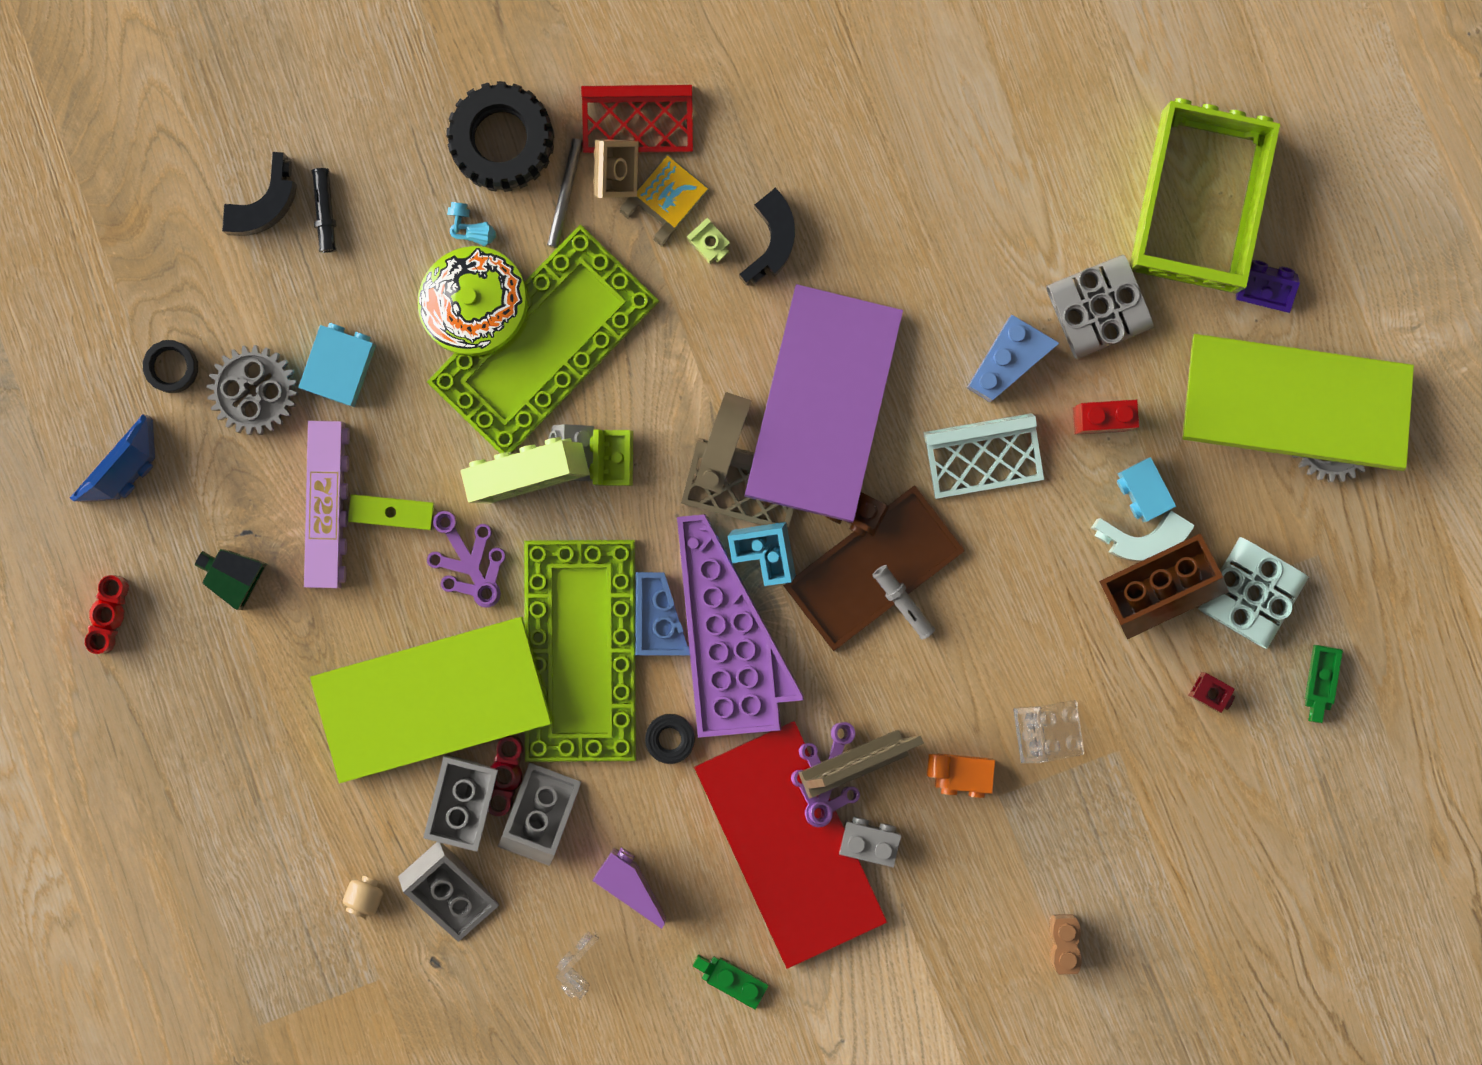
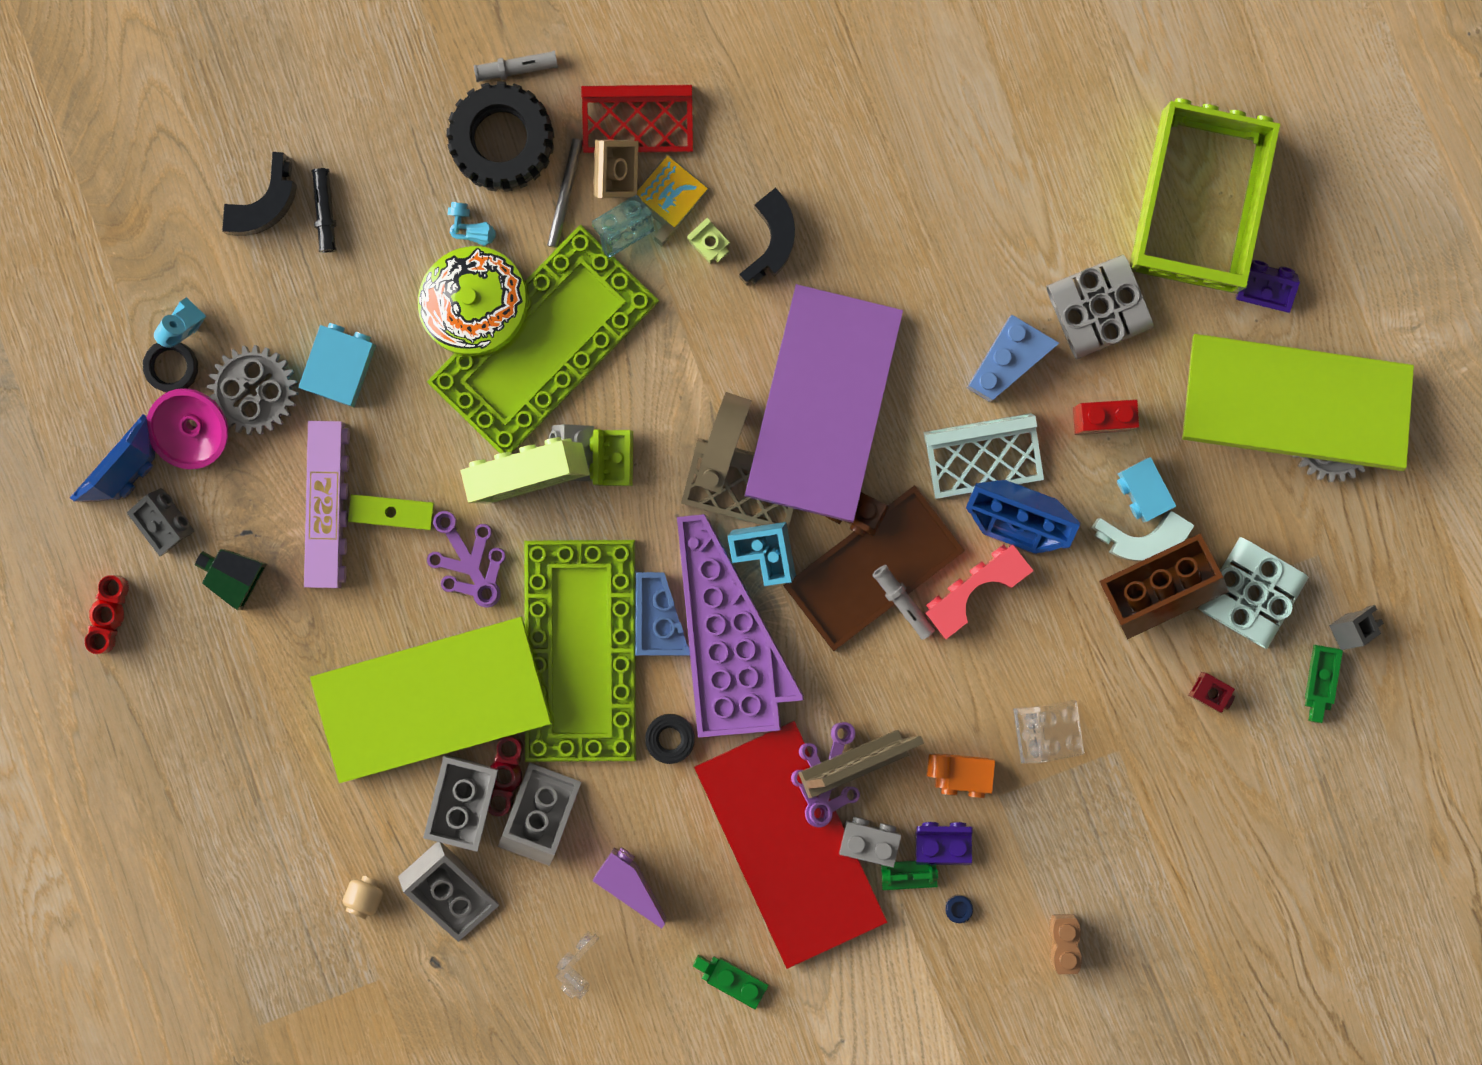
(160, 521): none -> dark grey bracket
(177, 439): none -> dark pink dish
(180, 325): none -> medium azure leg
(515, 66): none -> light grey pin
(623, 225): none -> clear light blue bracket
(909, 876): none -> green hinge
(944, 844): none -> dark purple bracket
(950, 612): none -> coral arch
(958, 909): none -> dark blue tile
(1021, 516): none -> blue wedge
(1356, 628): none -> dark grey brick

